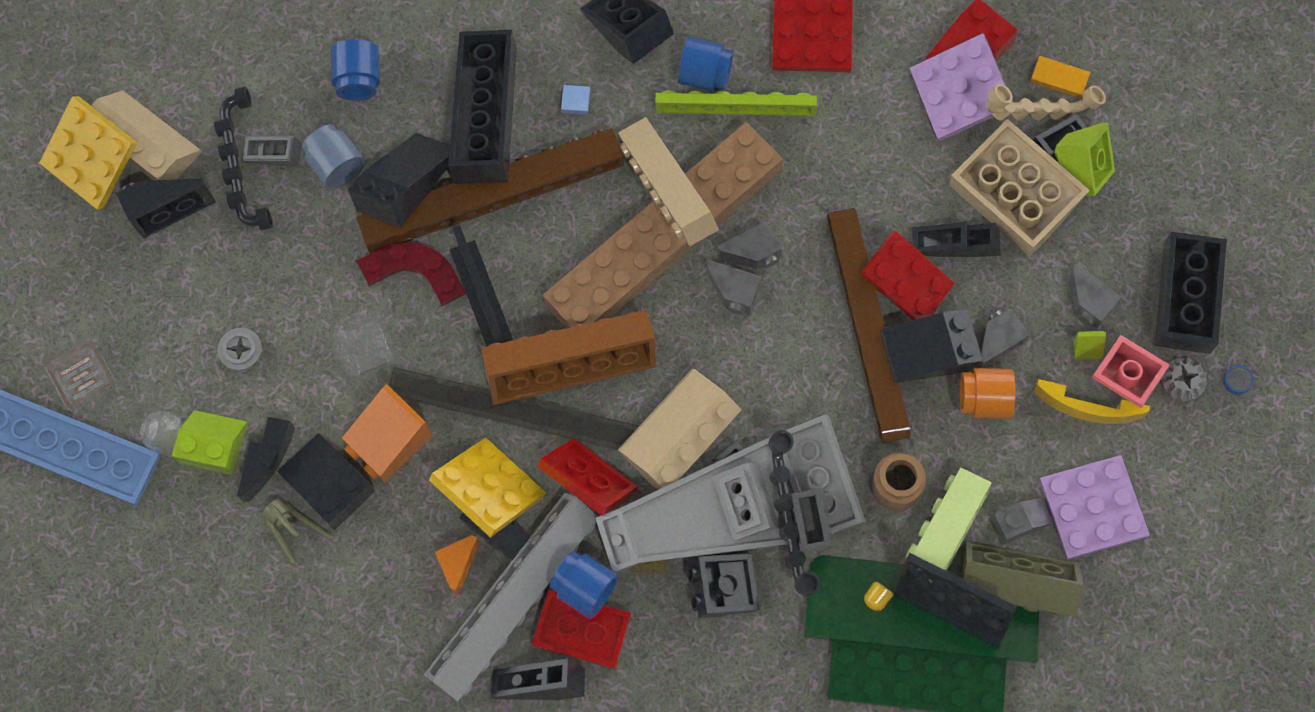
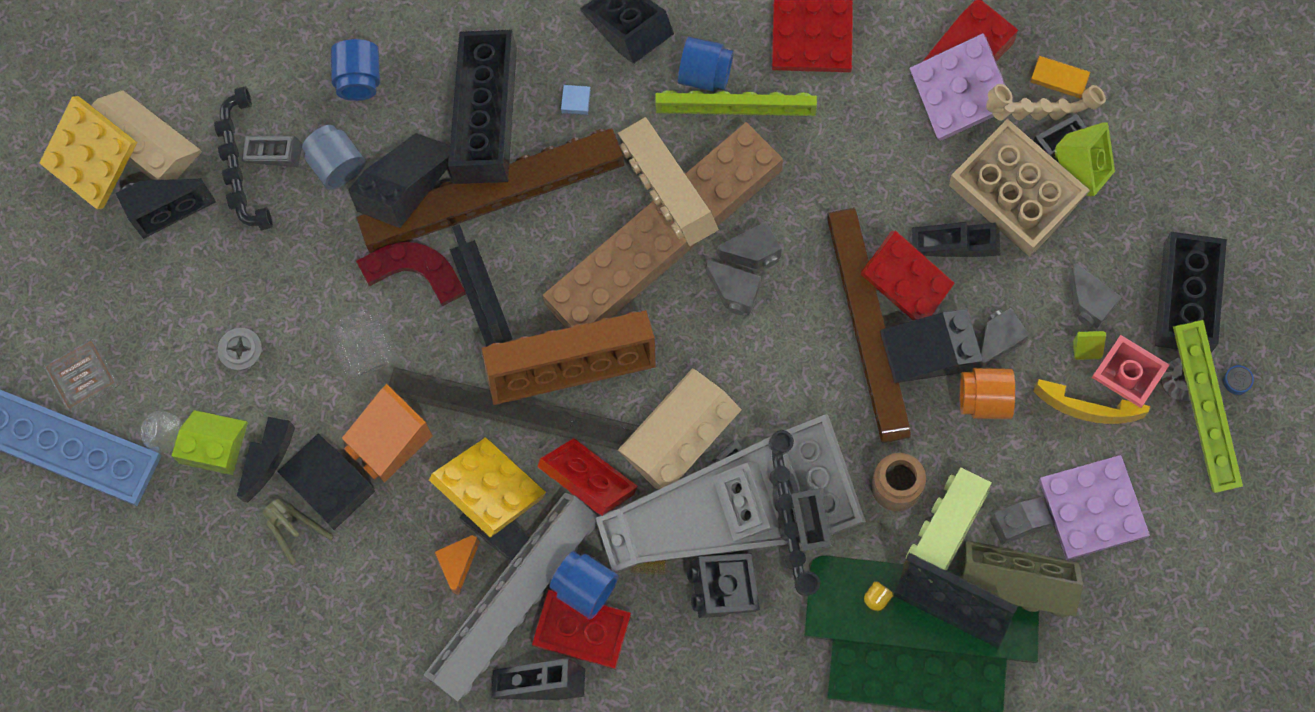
(1207, 406): none -> lime plate

